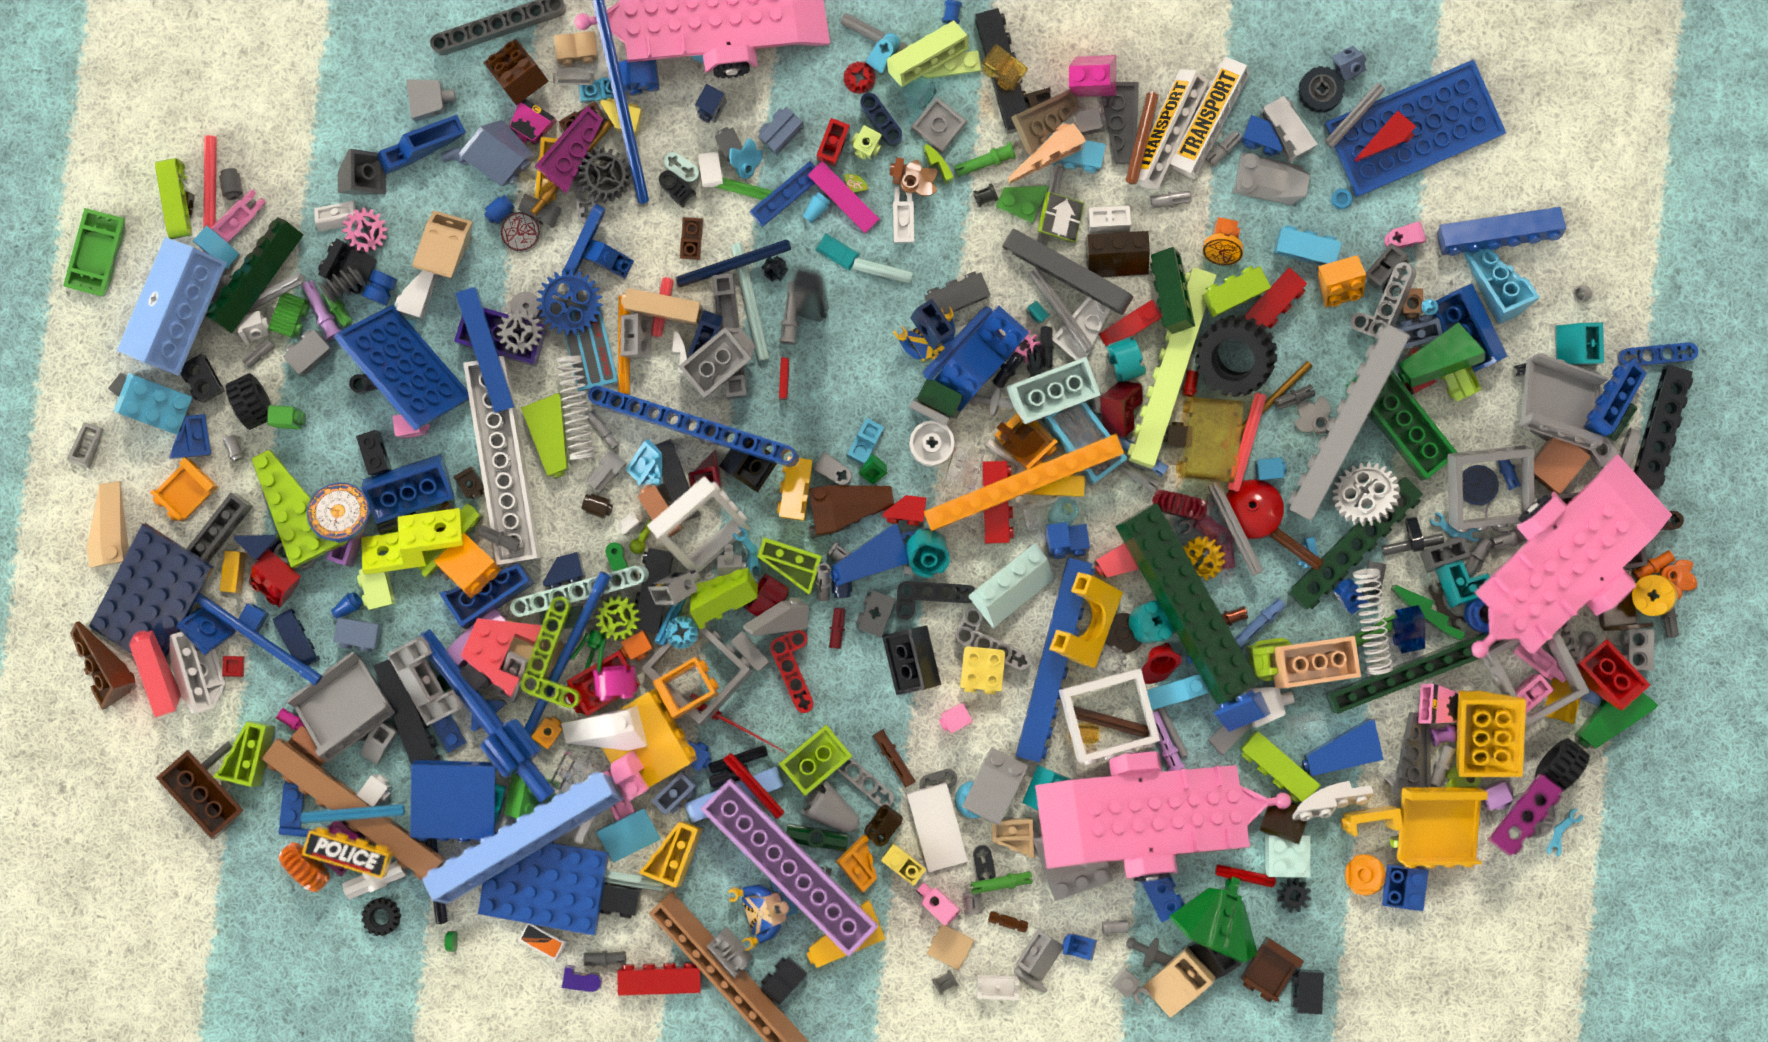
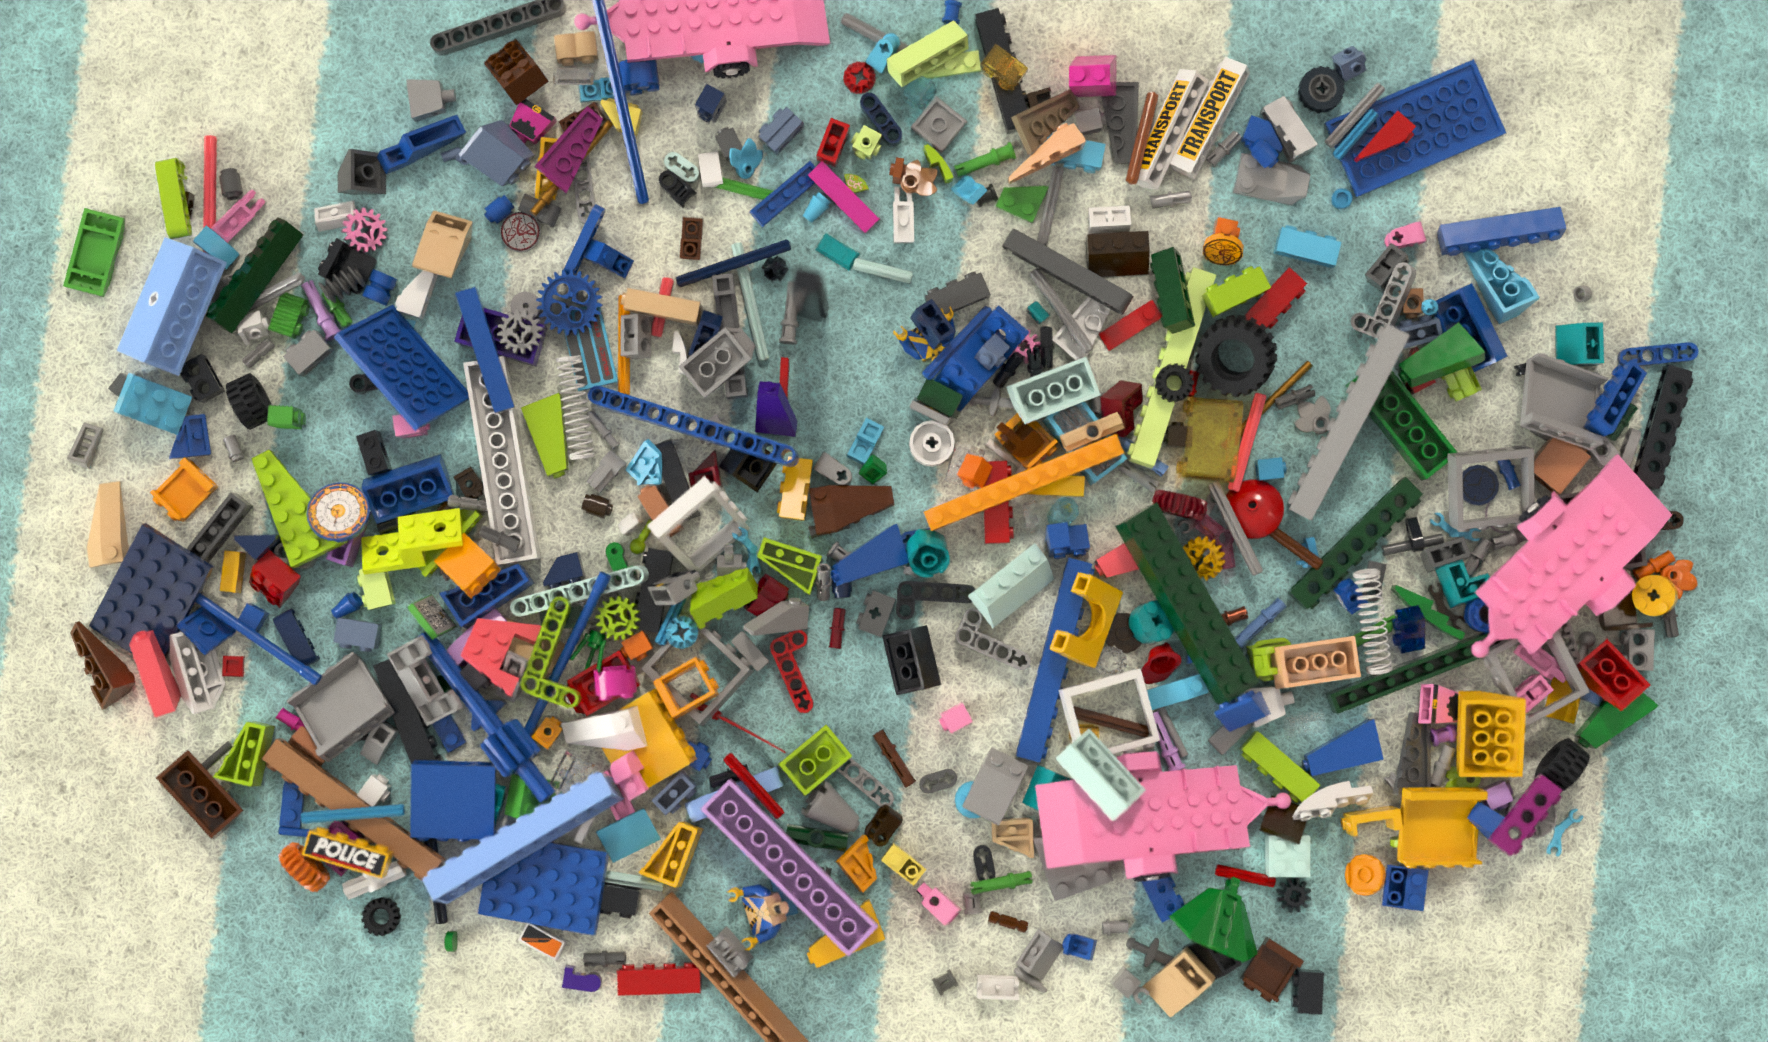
(431, 617): none -> tile
(467, 503): none -> light grey axle
(610, 179): dark grey gear -> none
(743, 757): black axle -> none
(774, 411): none -> dark purple slope
(783, 980): black brick -> none
(907, 509): red slope -> none
(937, 827): white tile -> none
(950, 946): tan piece -> none
(968, 189): none -> medium azure slope
(974, 471): none -> orange brick
(982, 670): light yellow bracket -> none
(992, 352): none -> sand blue brick
(1061, 217): tile -> none
(1100, 774): none -> light aqua slope
(1103, 426): none -> tan piece
(1126, 359): teal brick -> none
(1165, 391): none -> black tyre
(1264, 153): none -> blue brick
(1341, 281): light orange slope -> none
(1355, 134): none -> dark azure axle
(1366, 494): white gear -> none
(1484, 819): none -> blue slope

